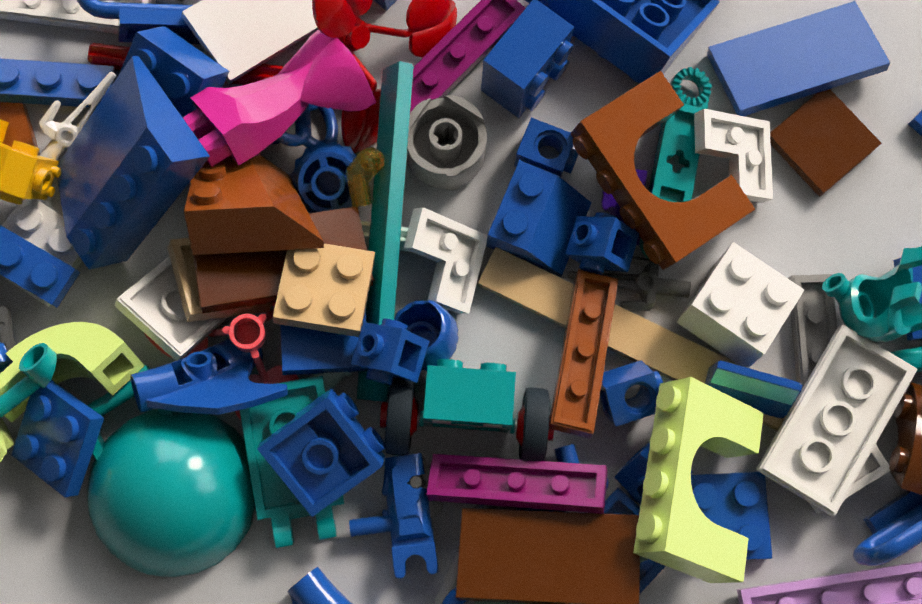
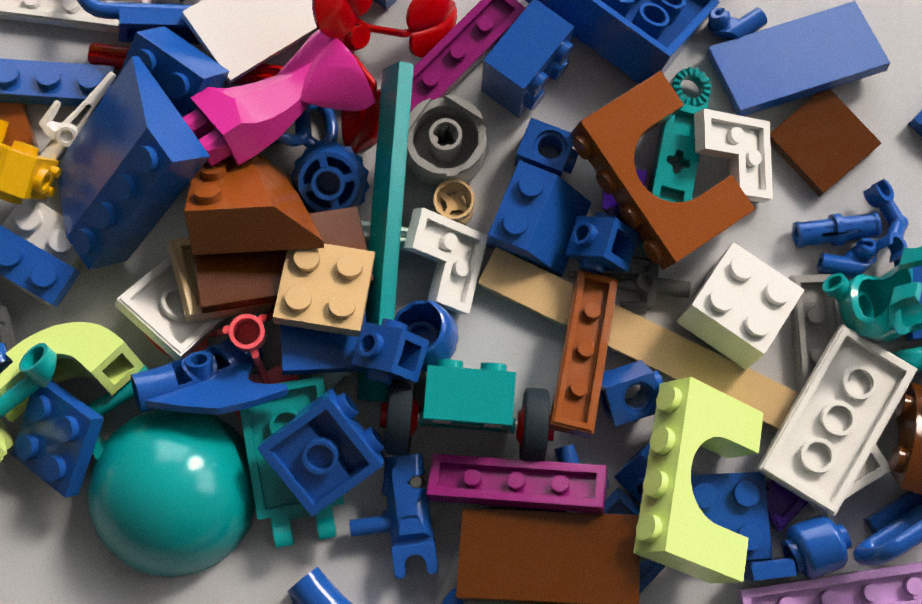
(360, 172): clear yellow arm -> none
(455, 196): none -> tan wheel
(729, 28): none -> blue arm
(755, 388): slope -> none
(769, 569): none -> blue tile
(782, 505): none -> dark purple tile
(817, 546): none -> blue head
(836, 229): none -> blue pin
(852, 263): none -> blue arm
(881, 196): none -> blue arm

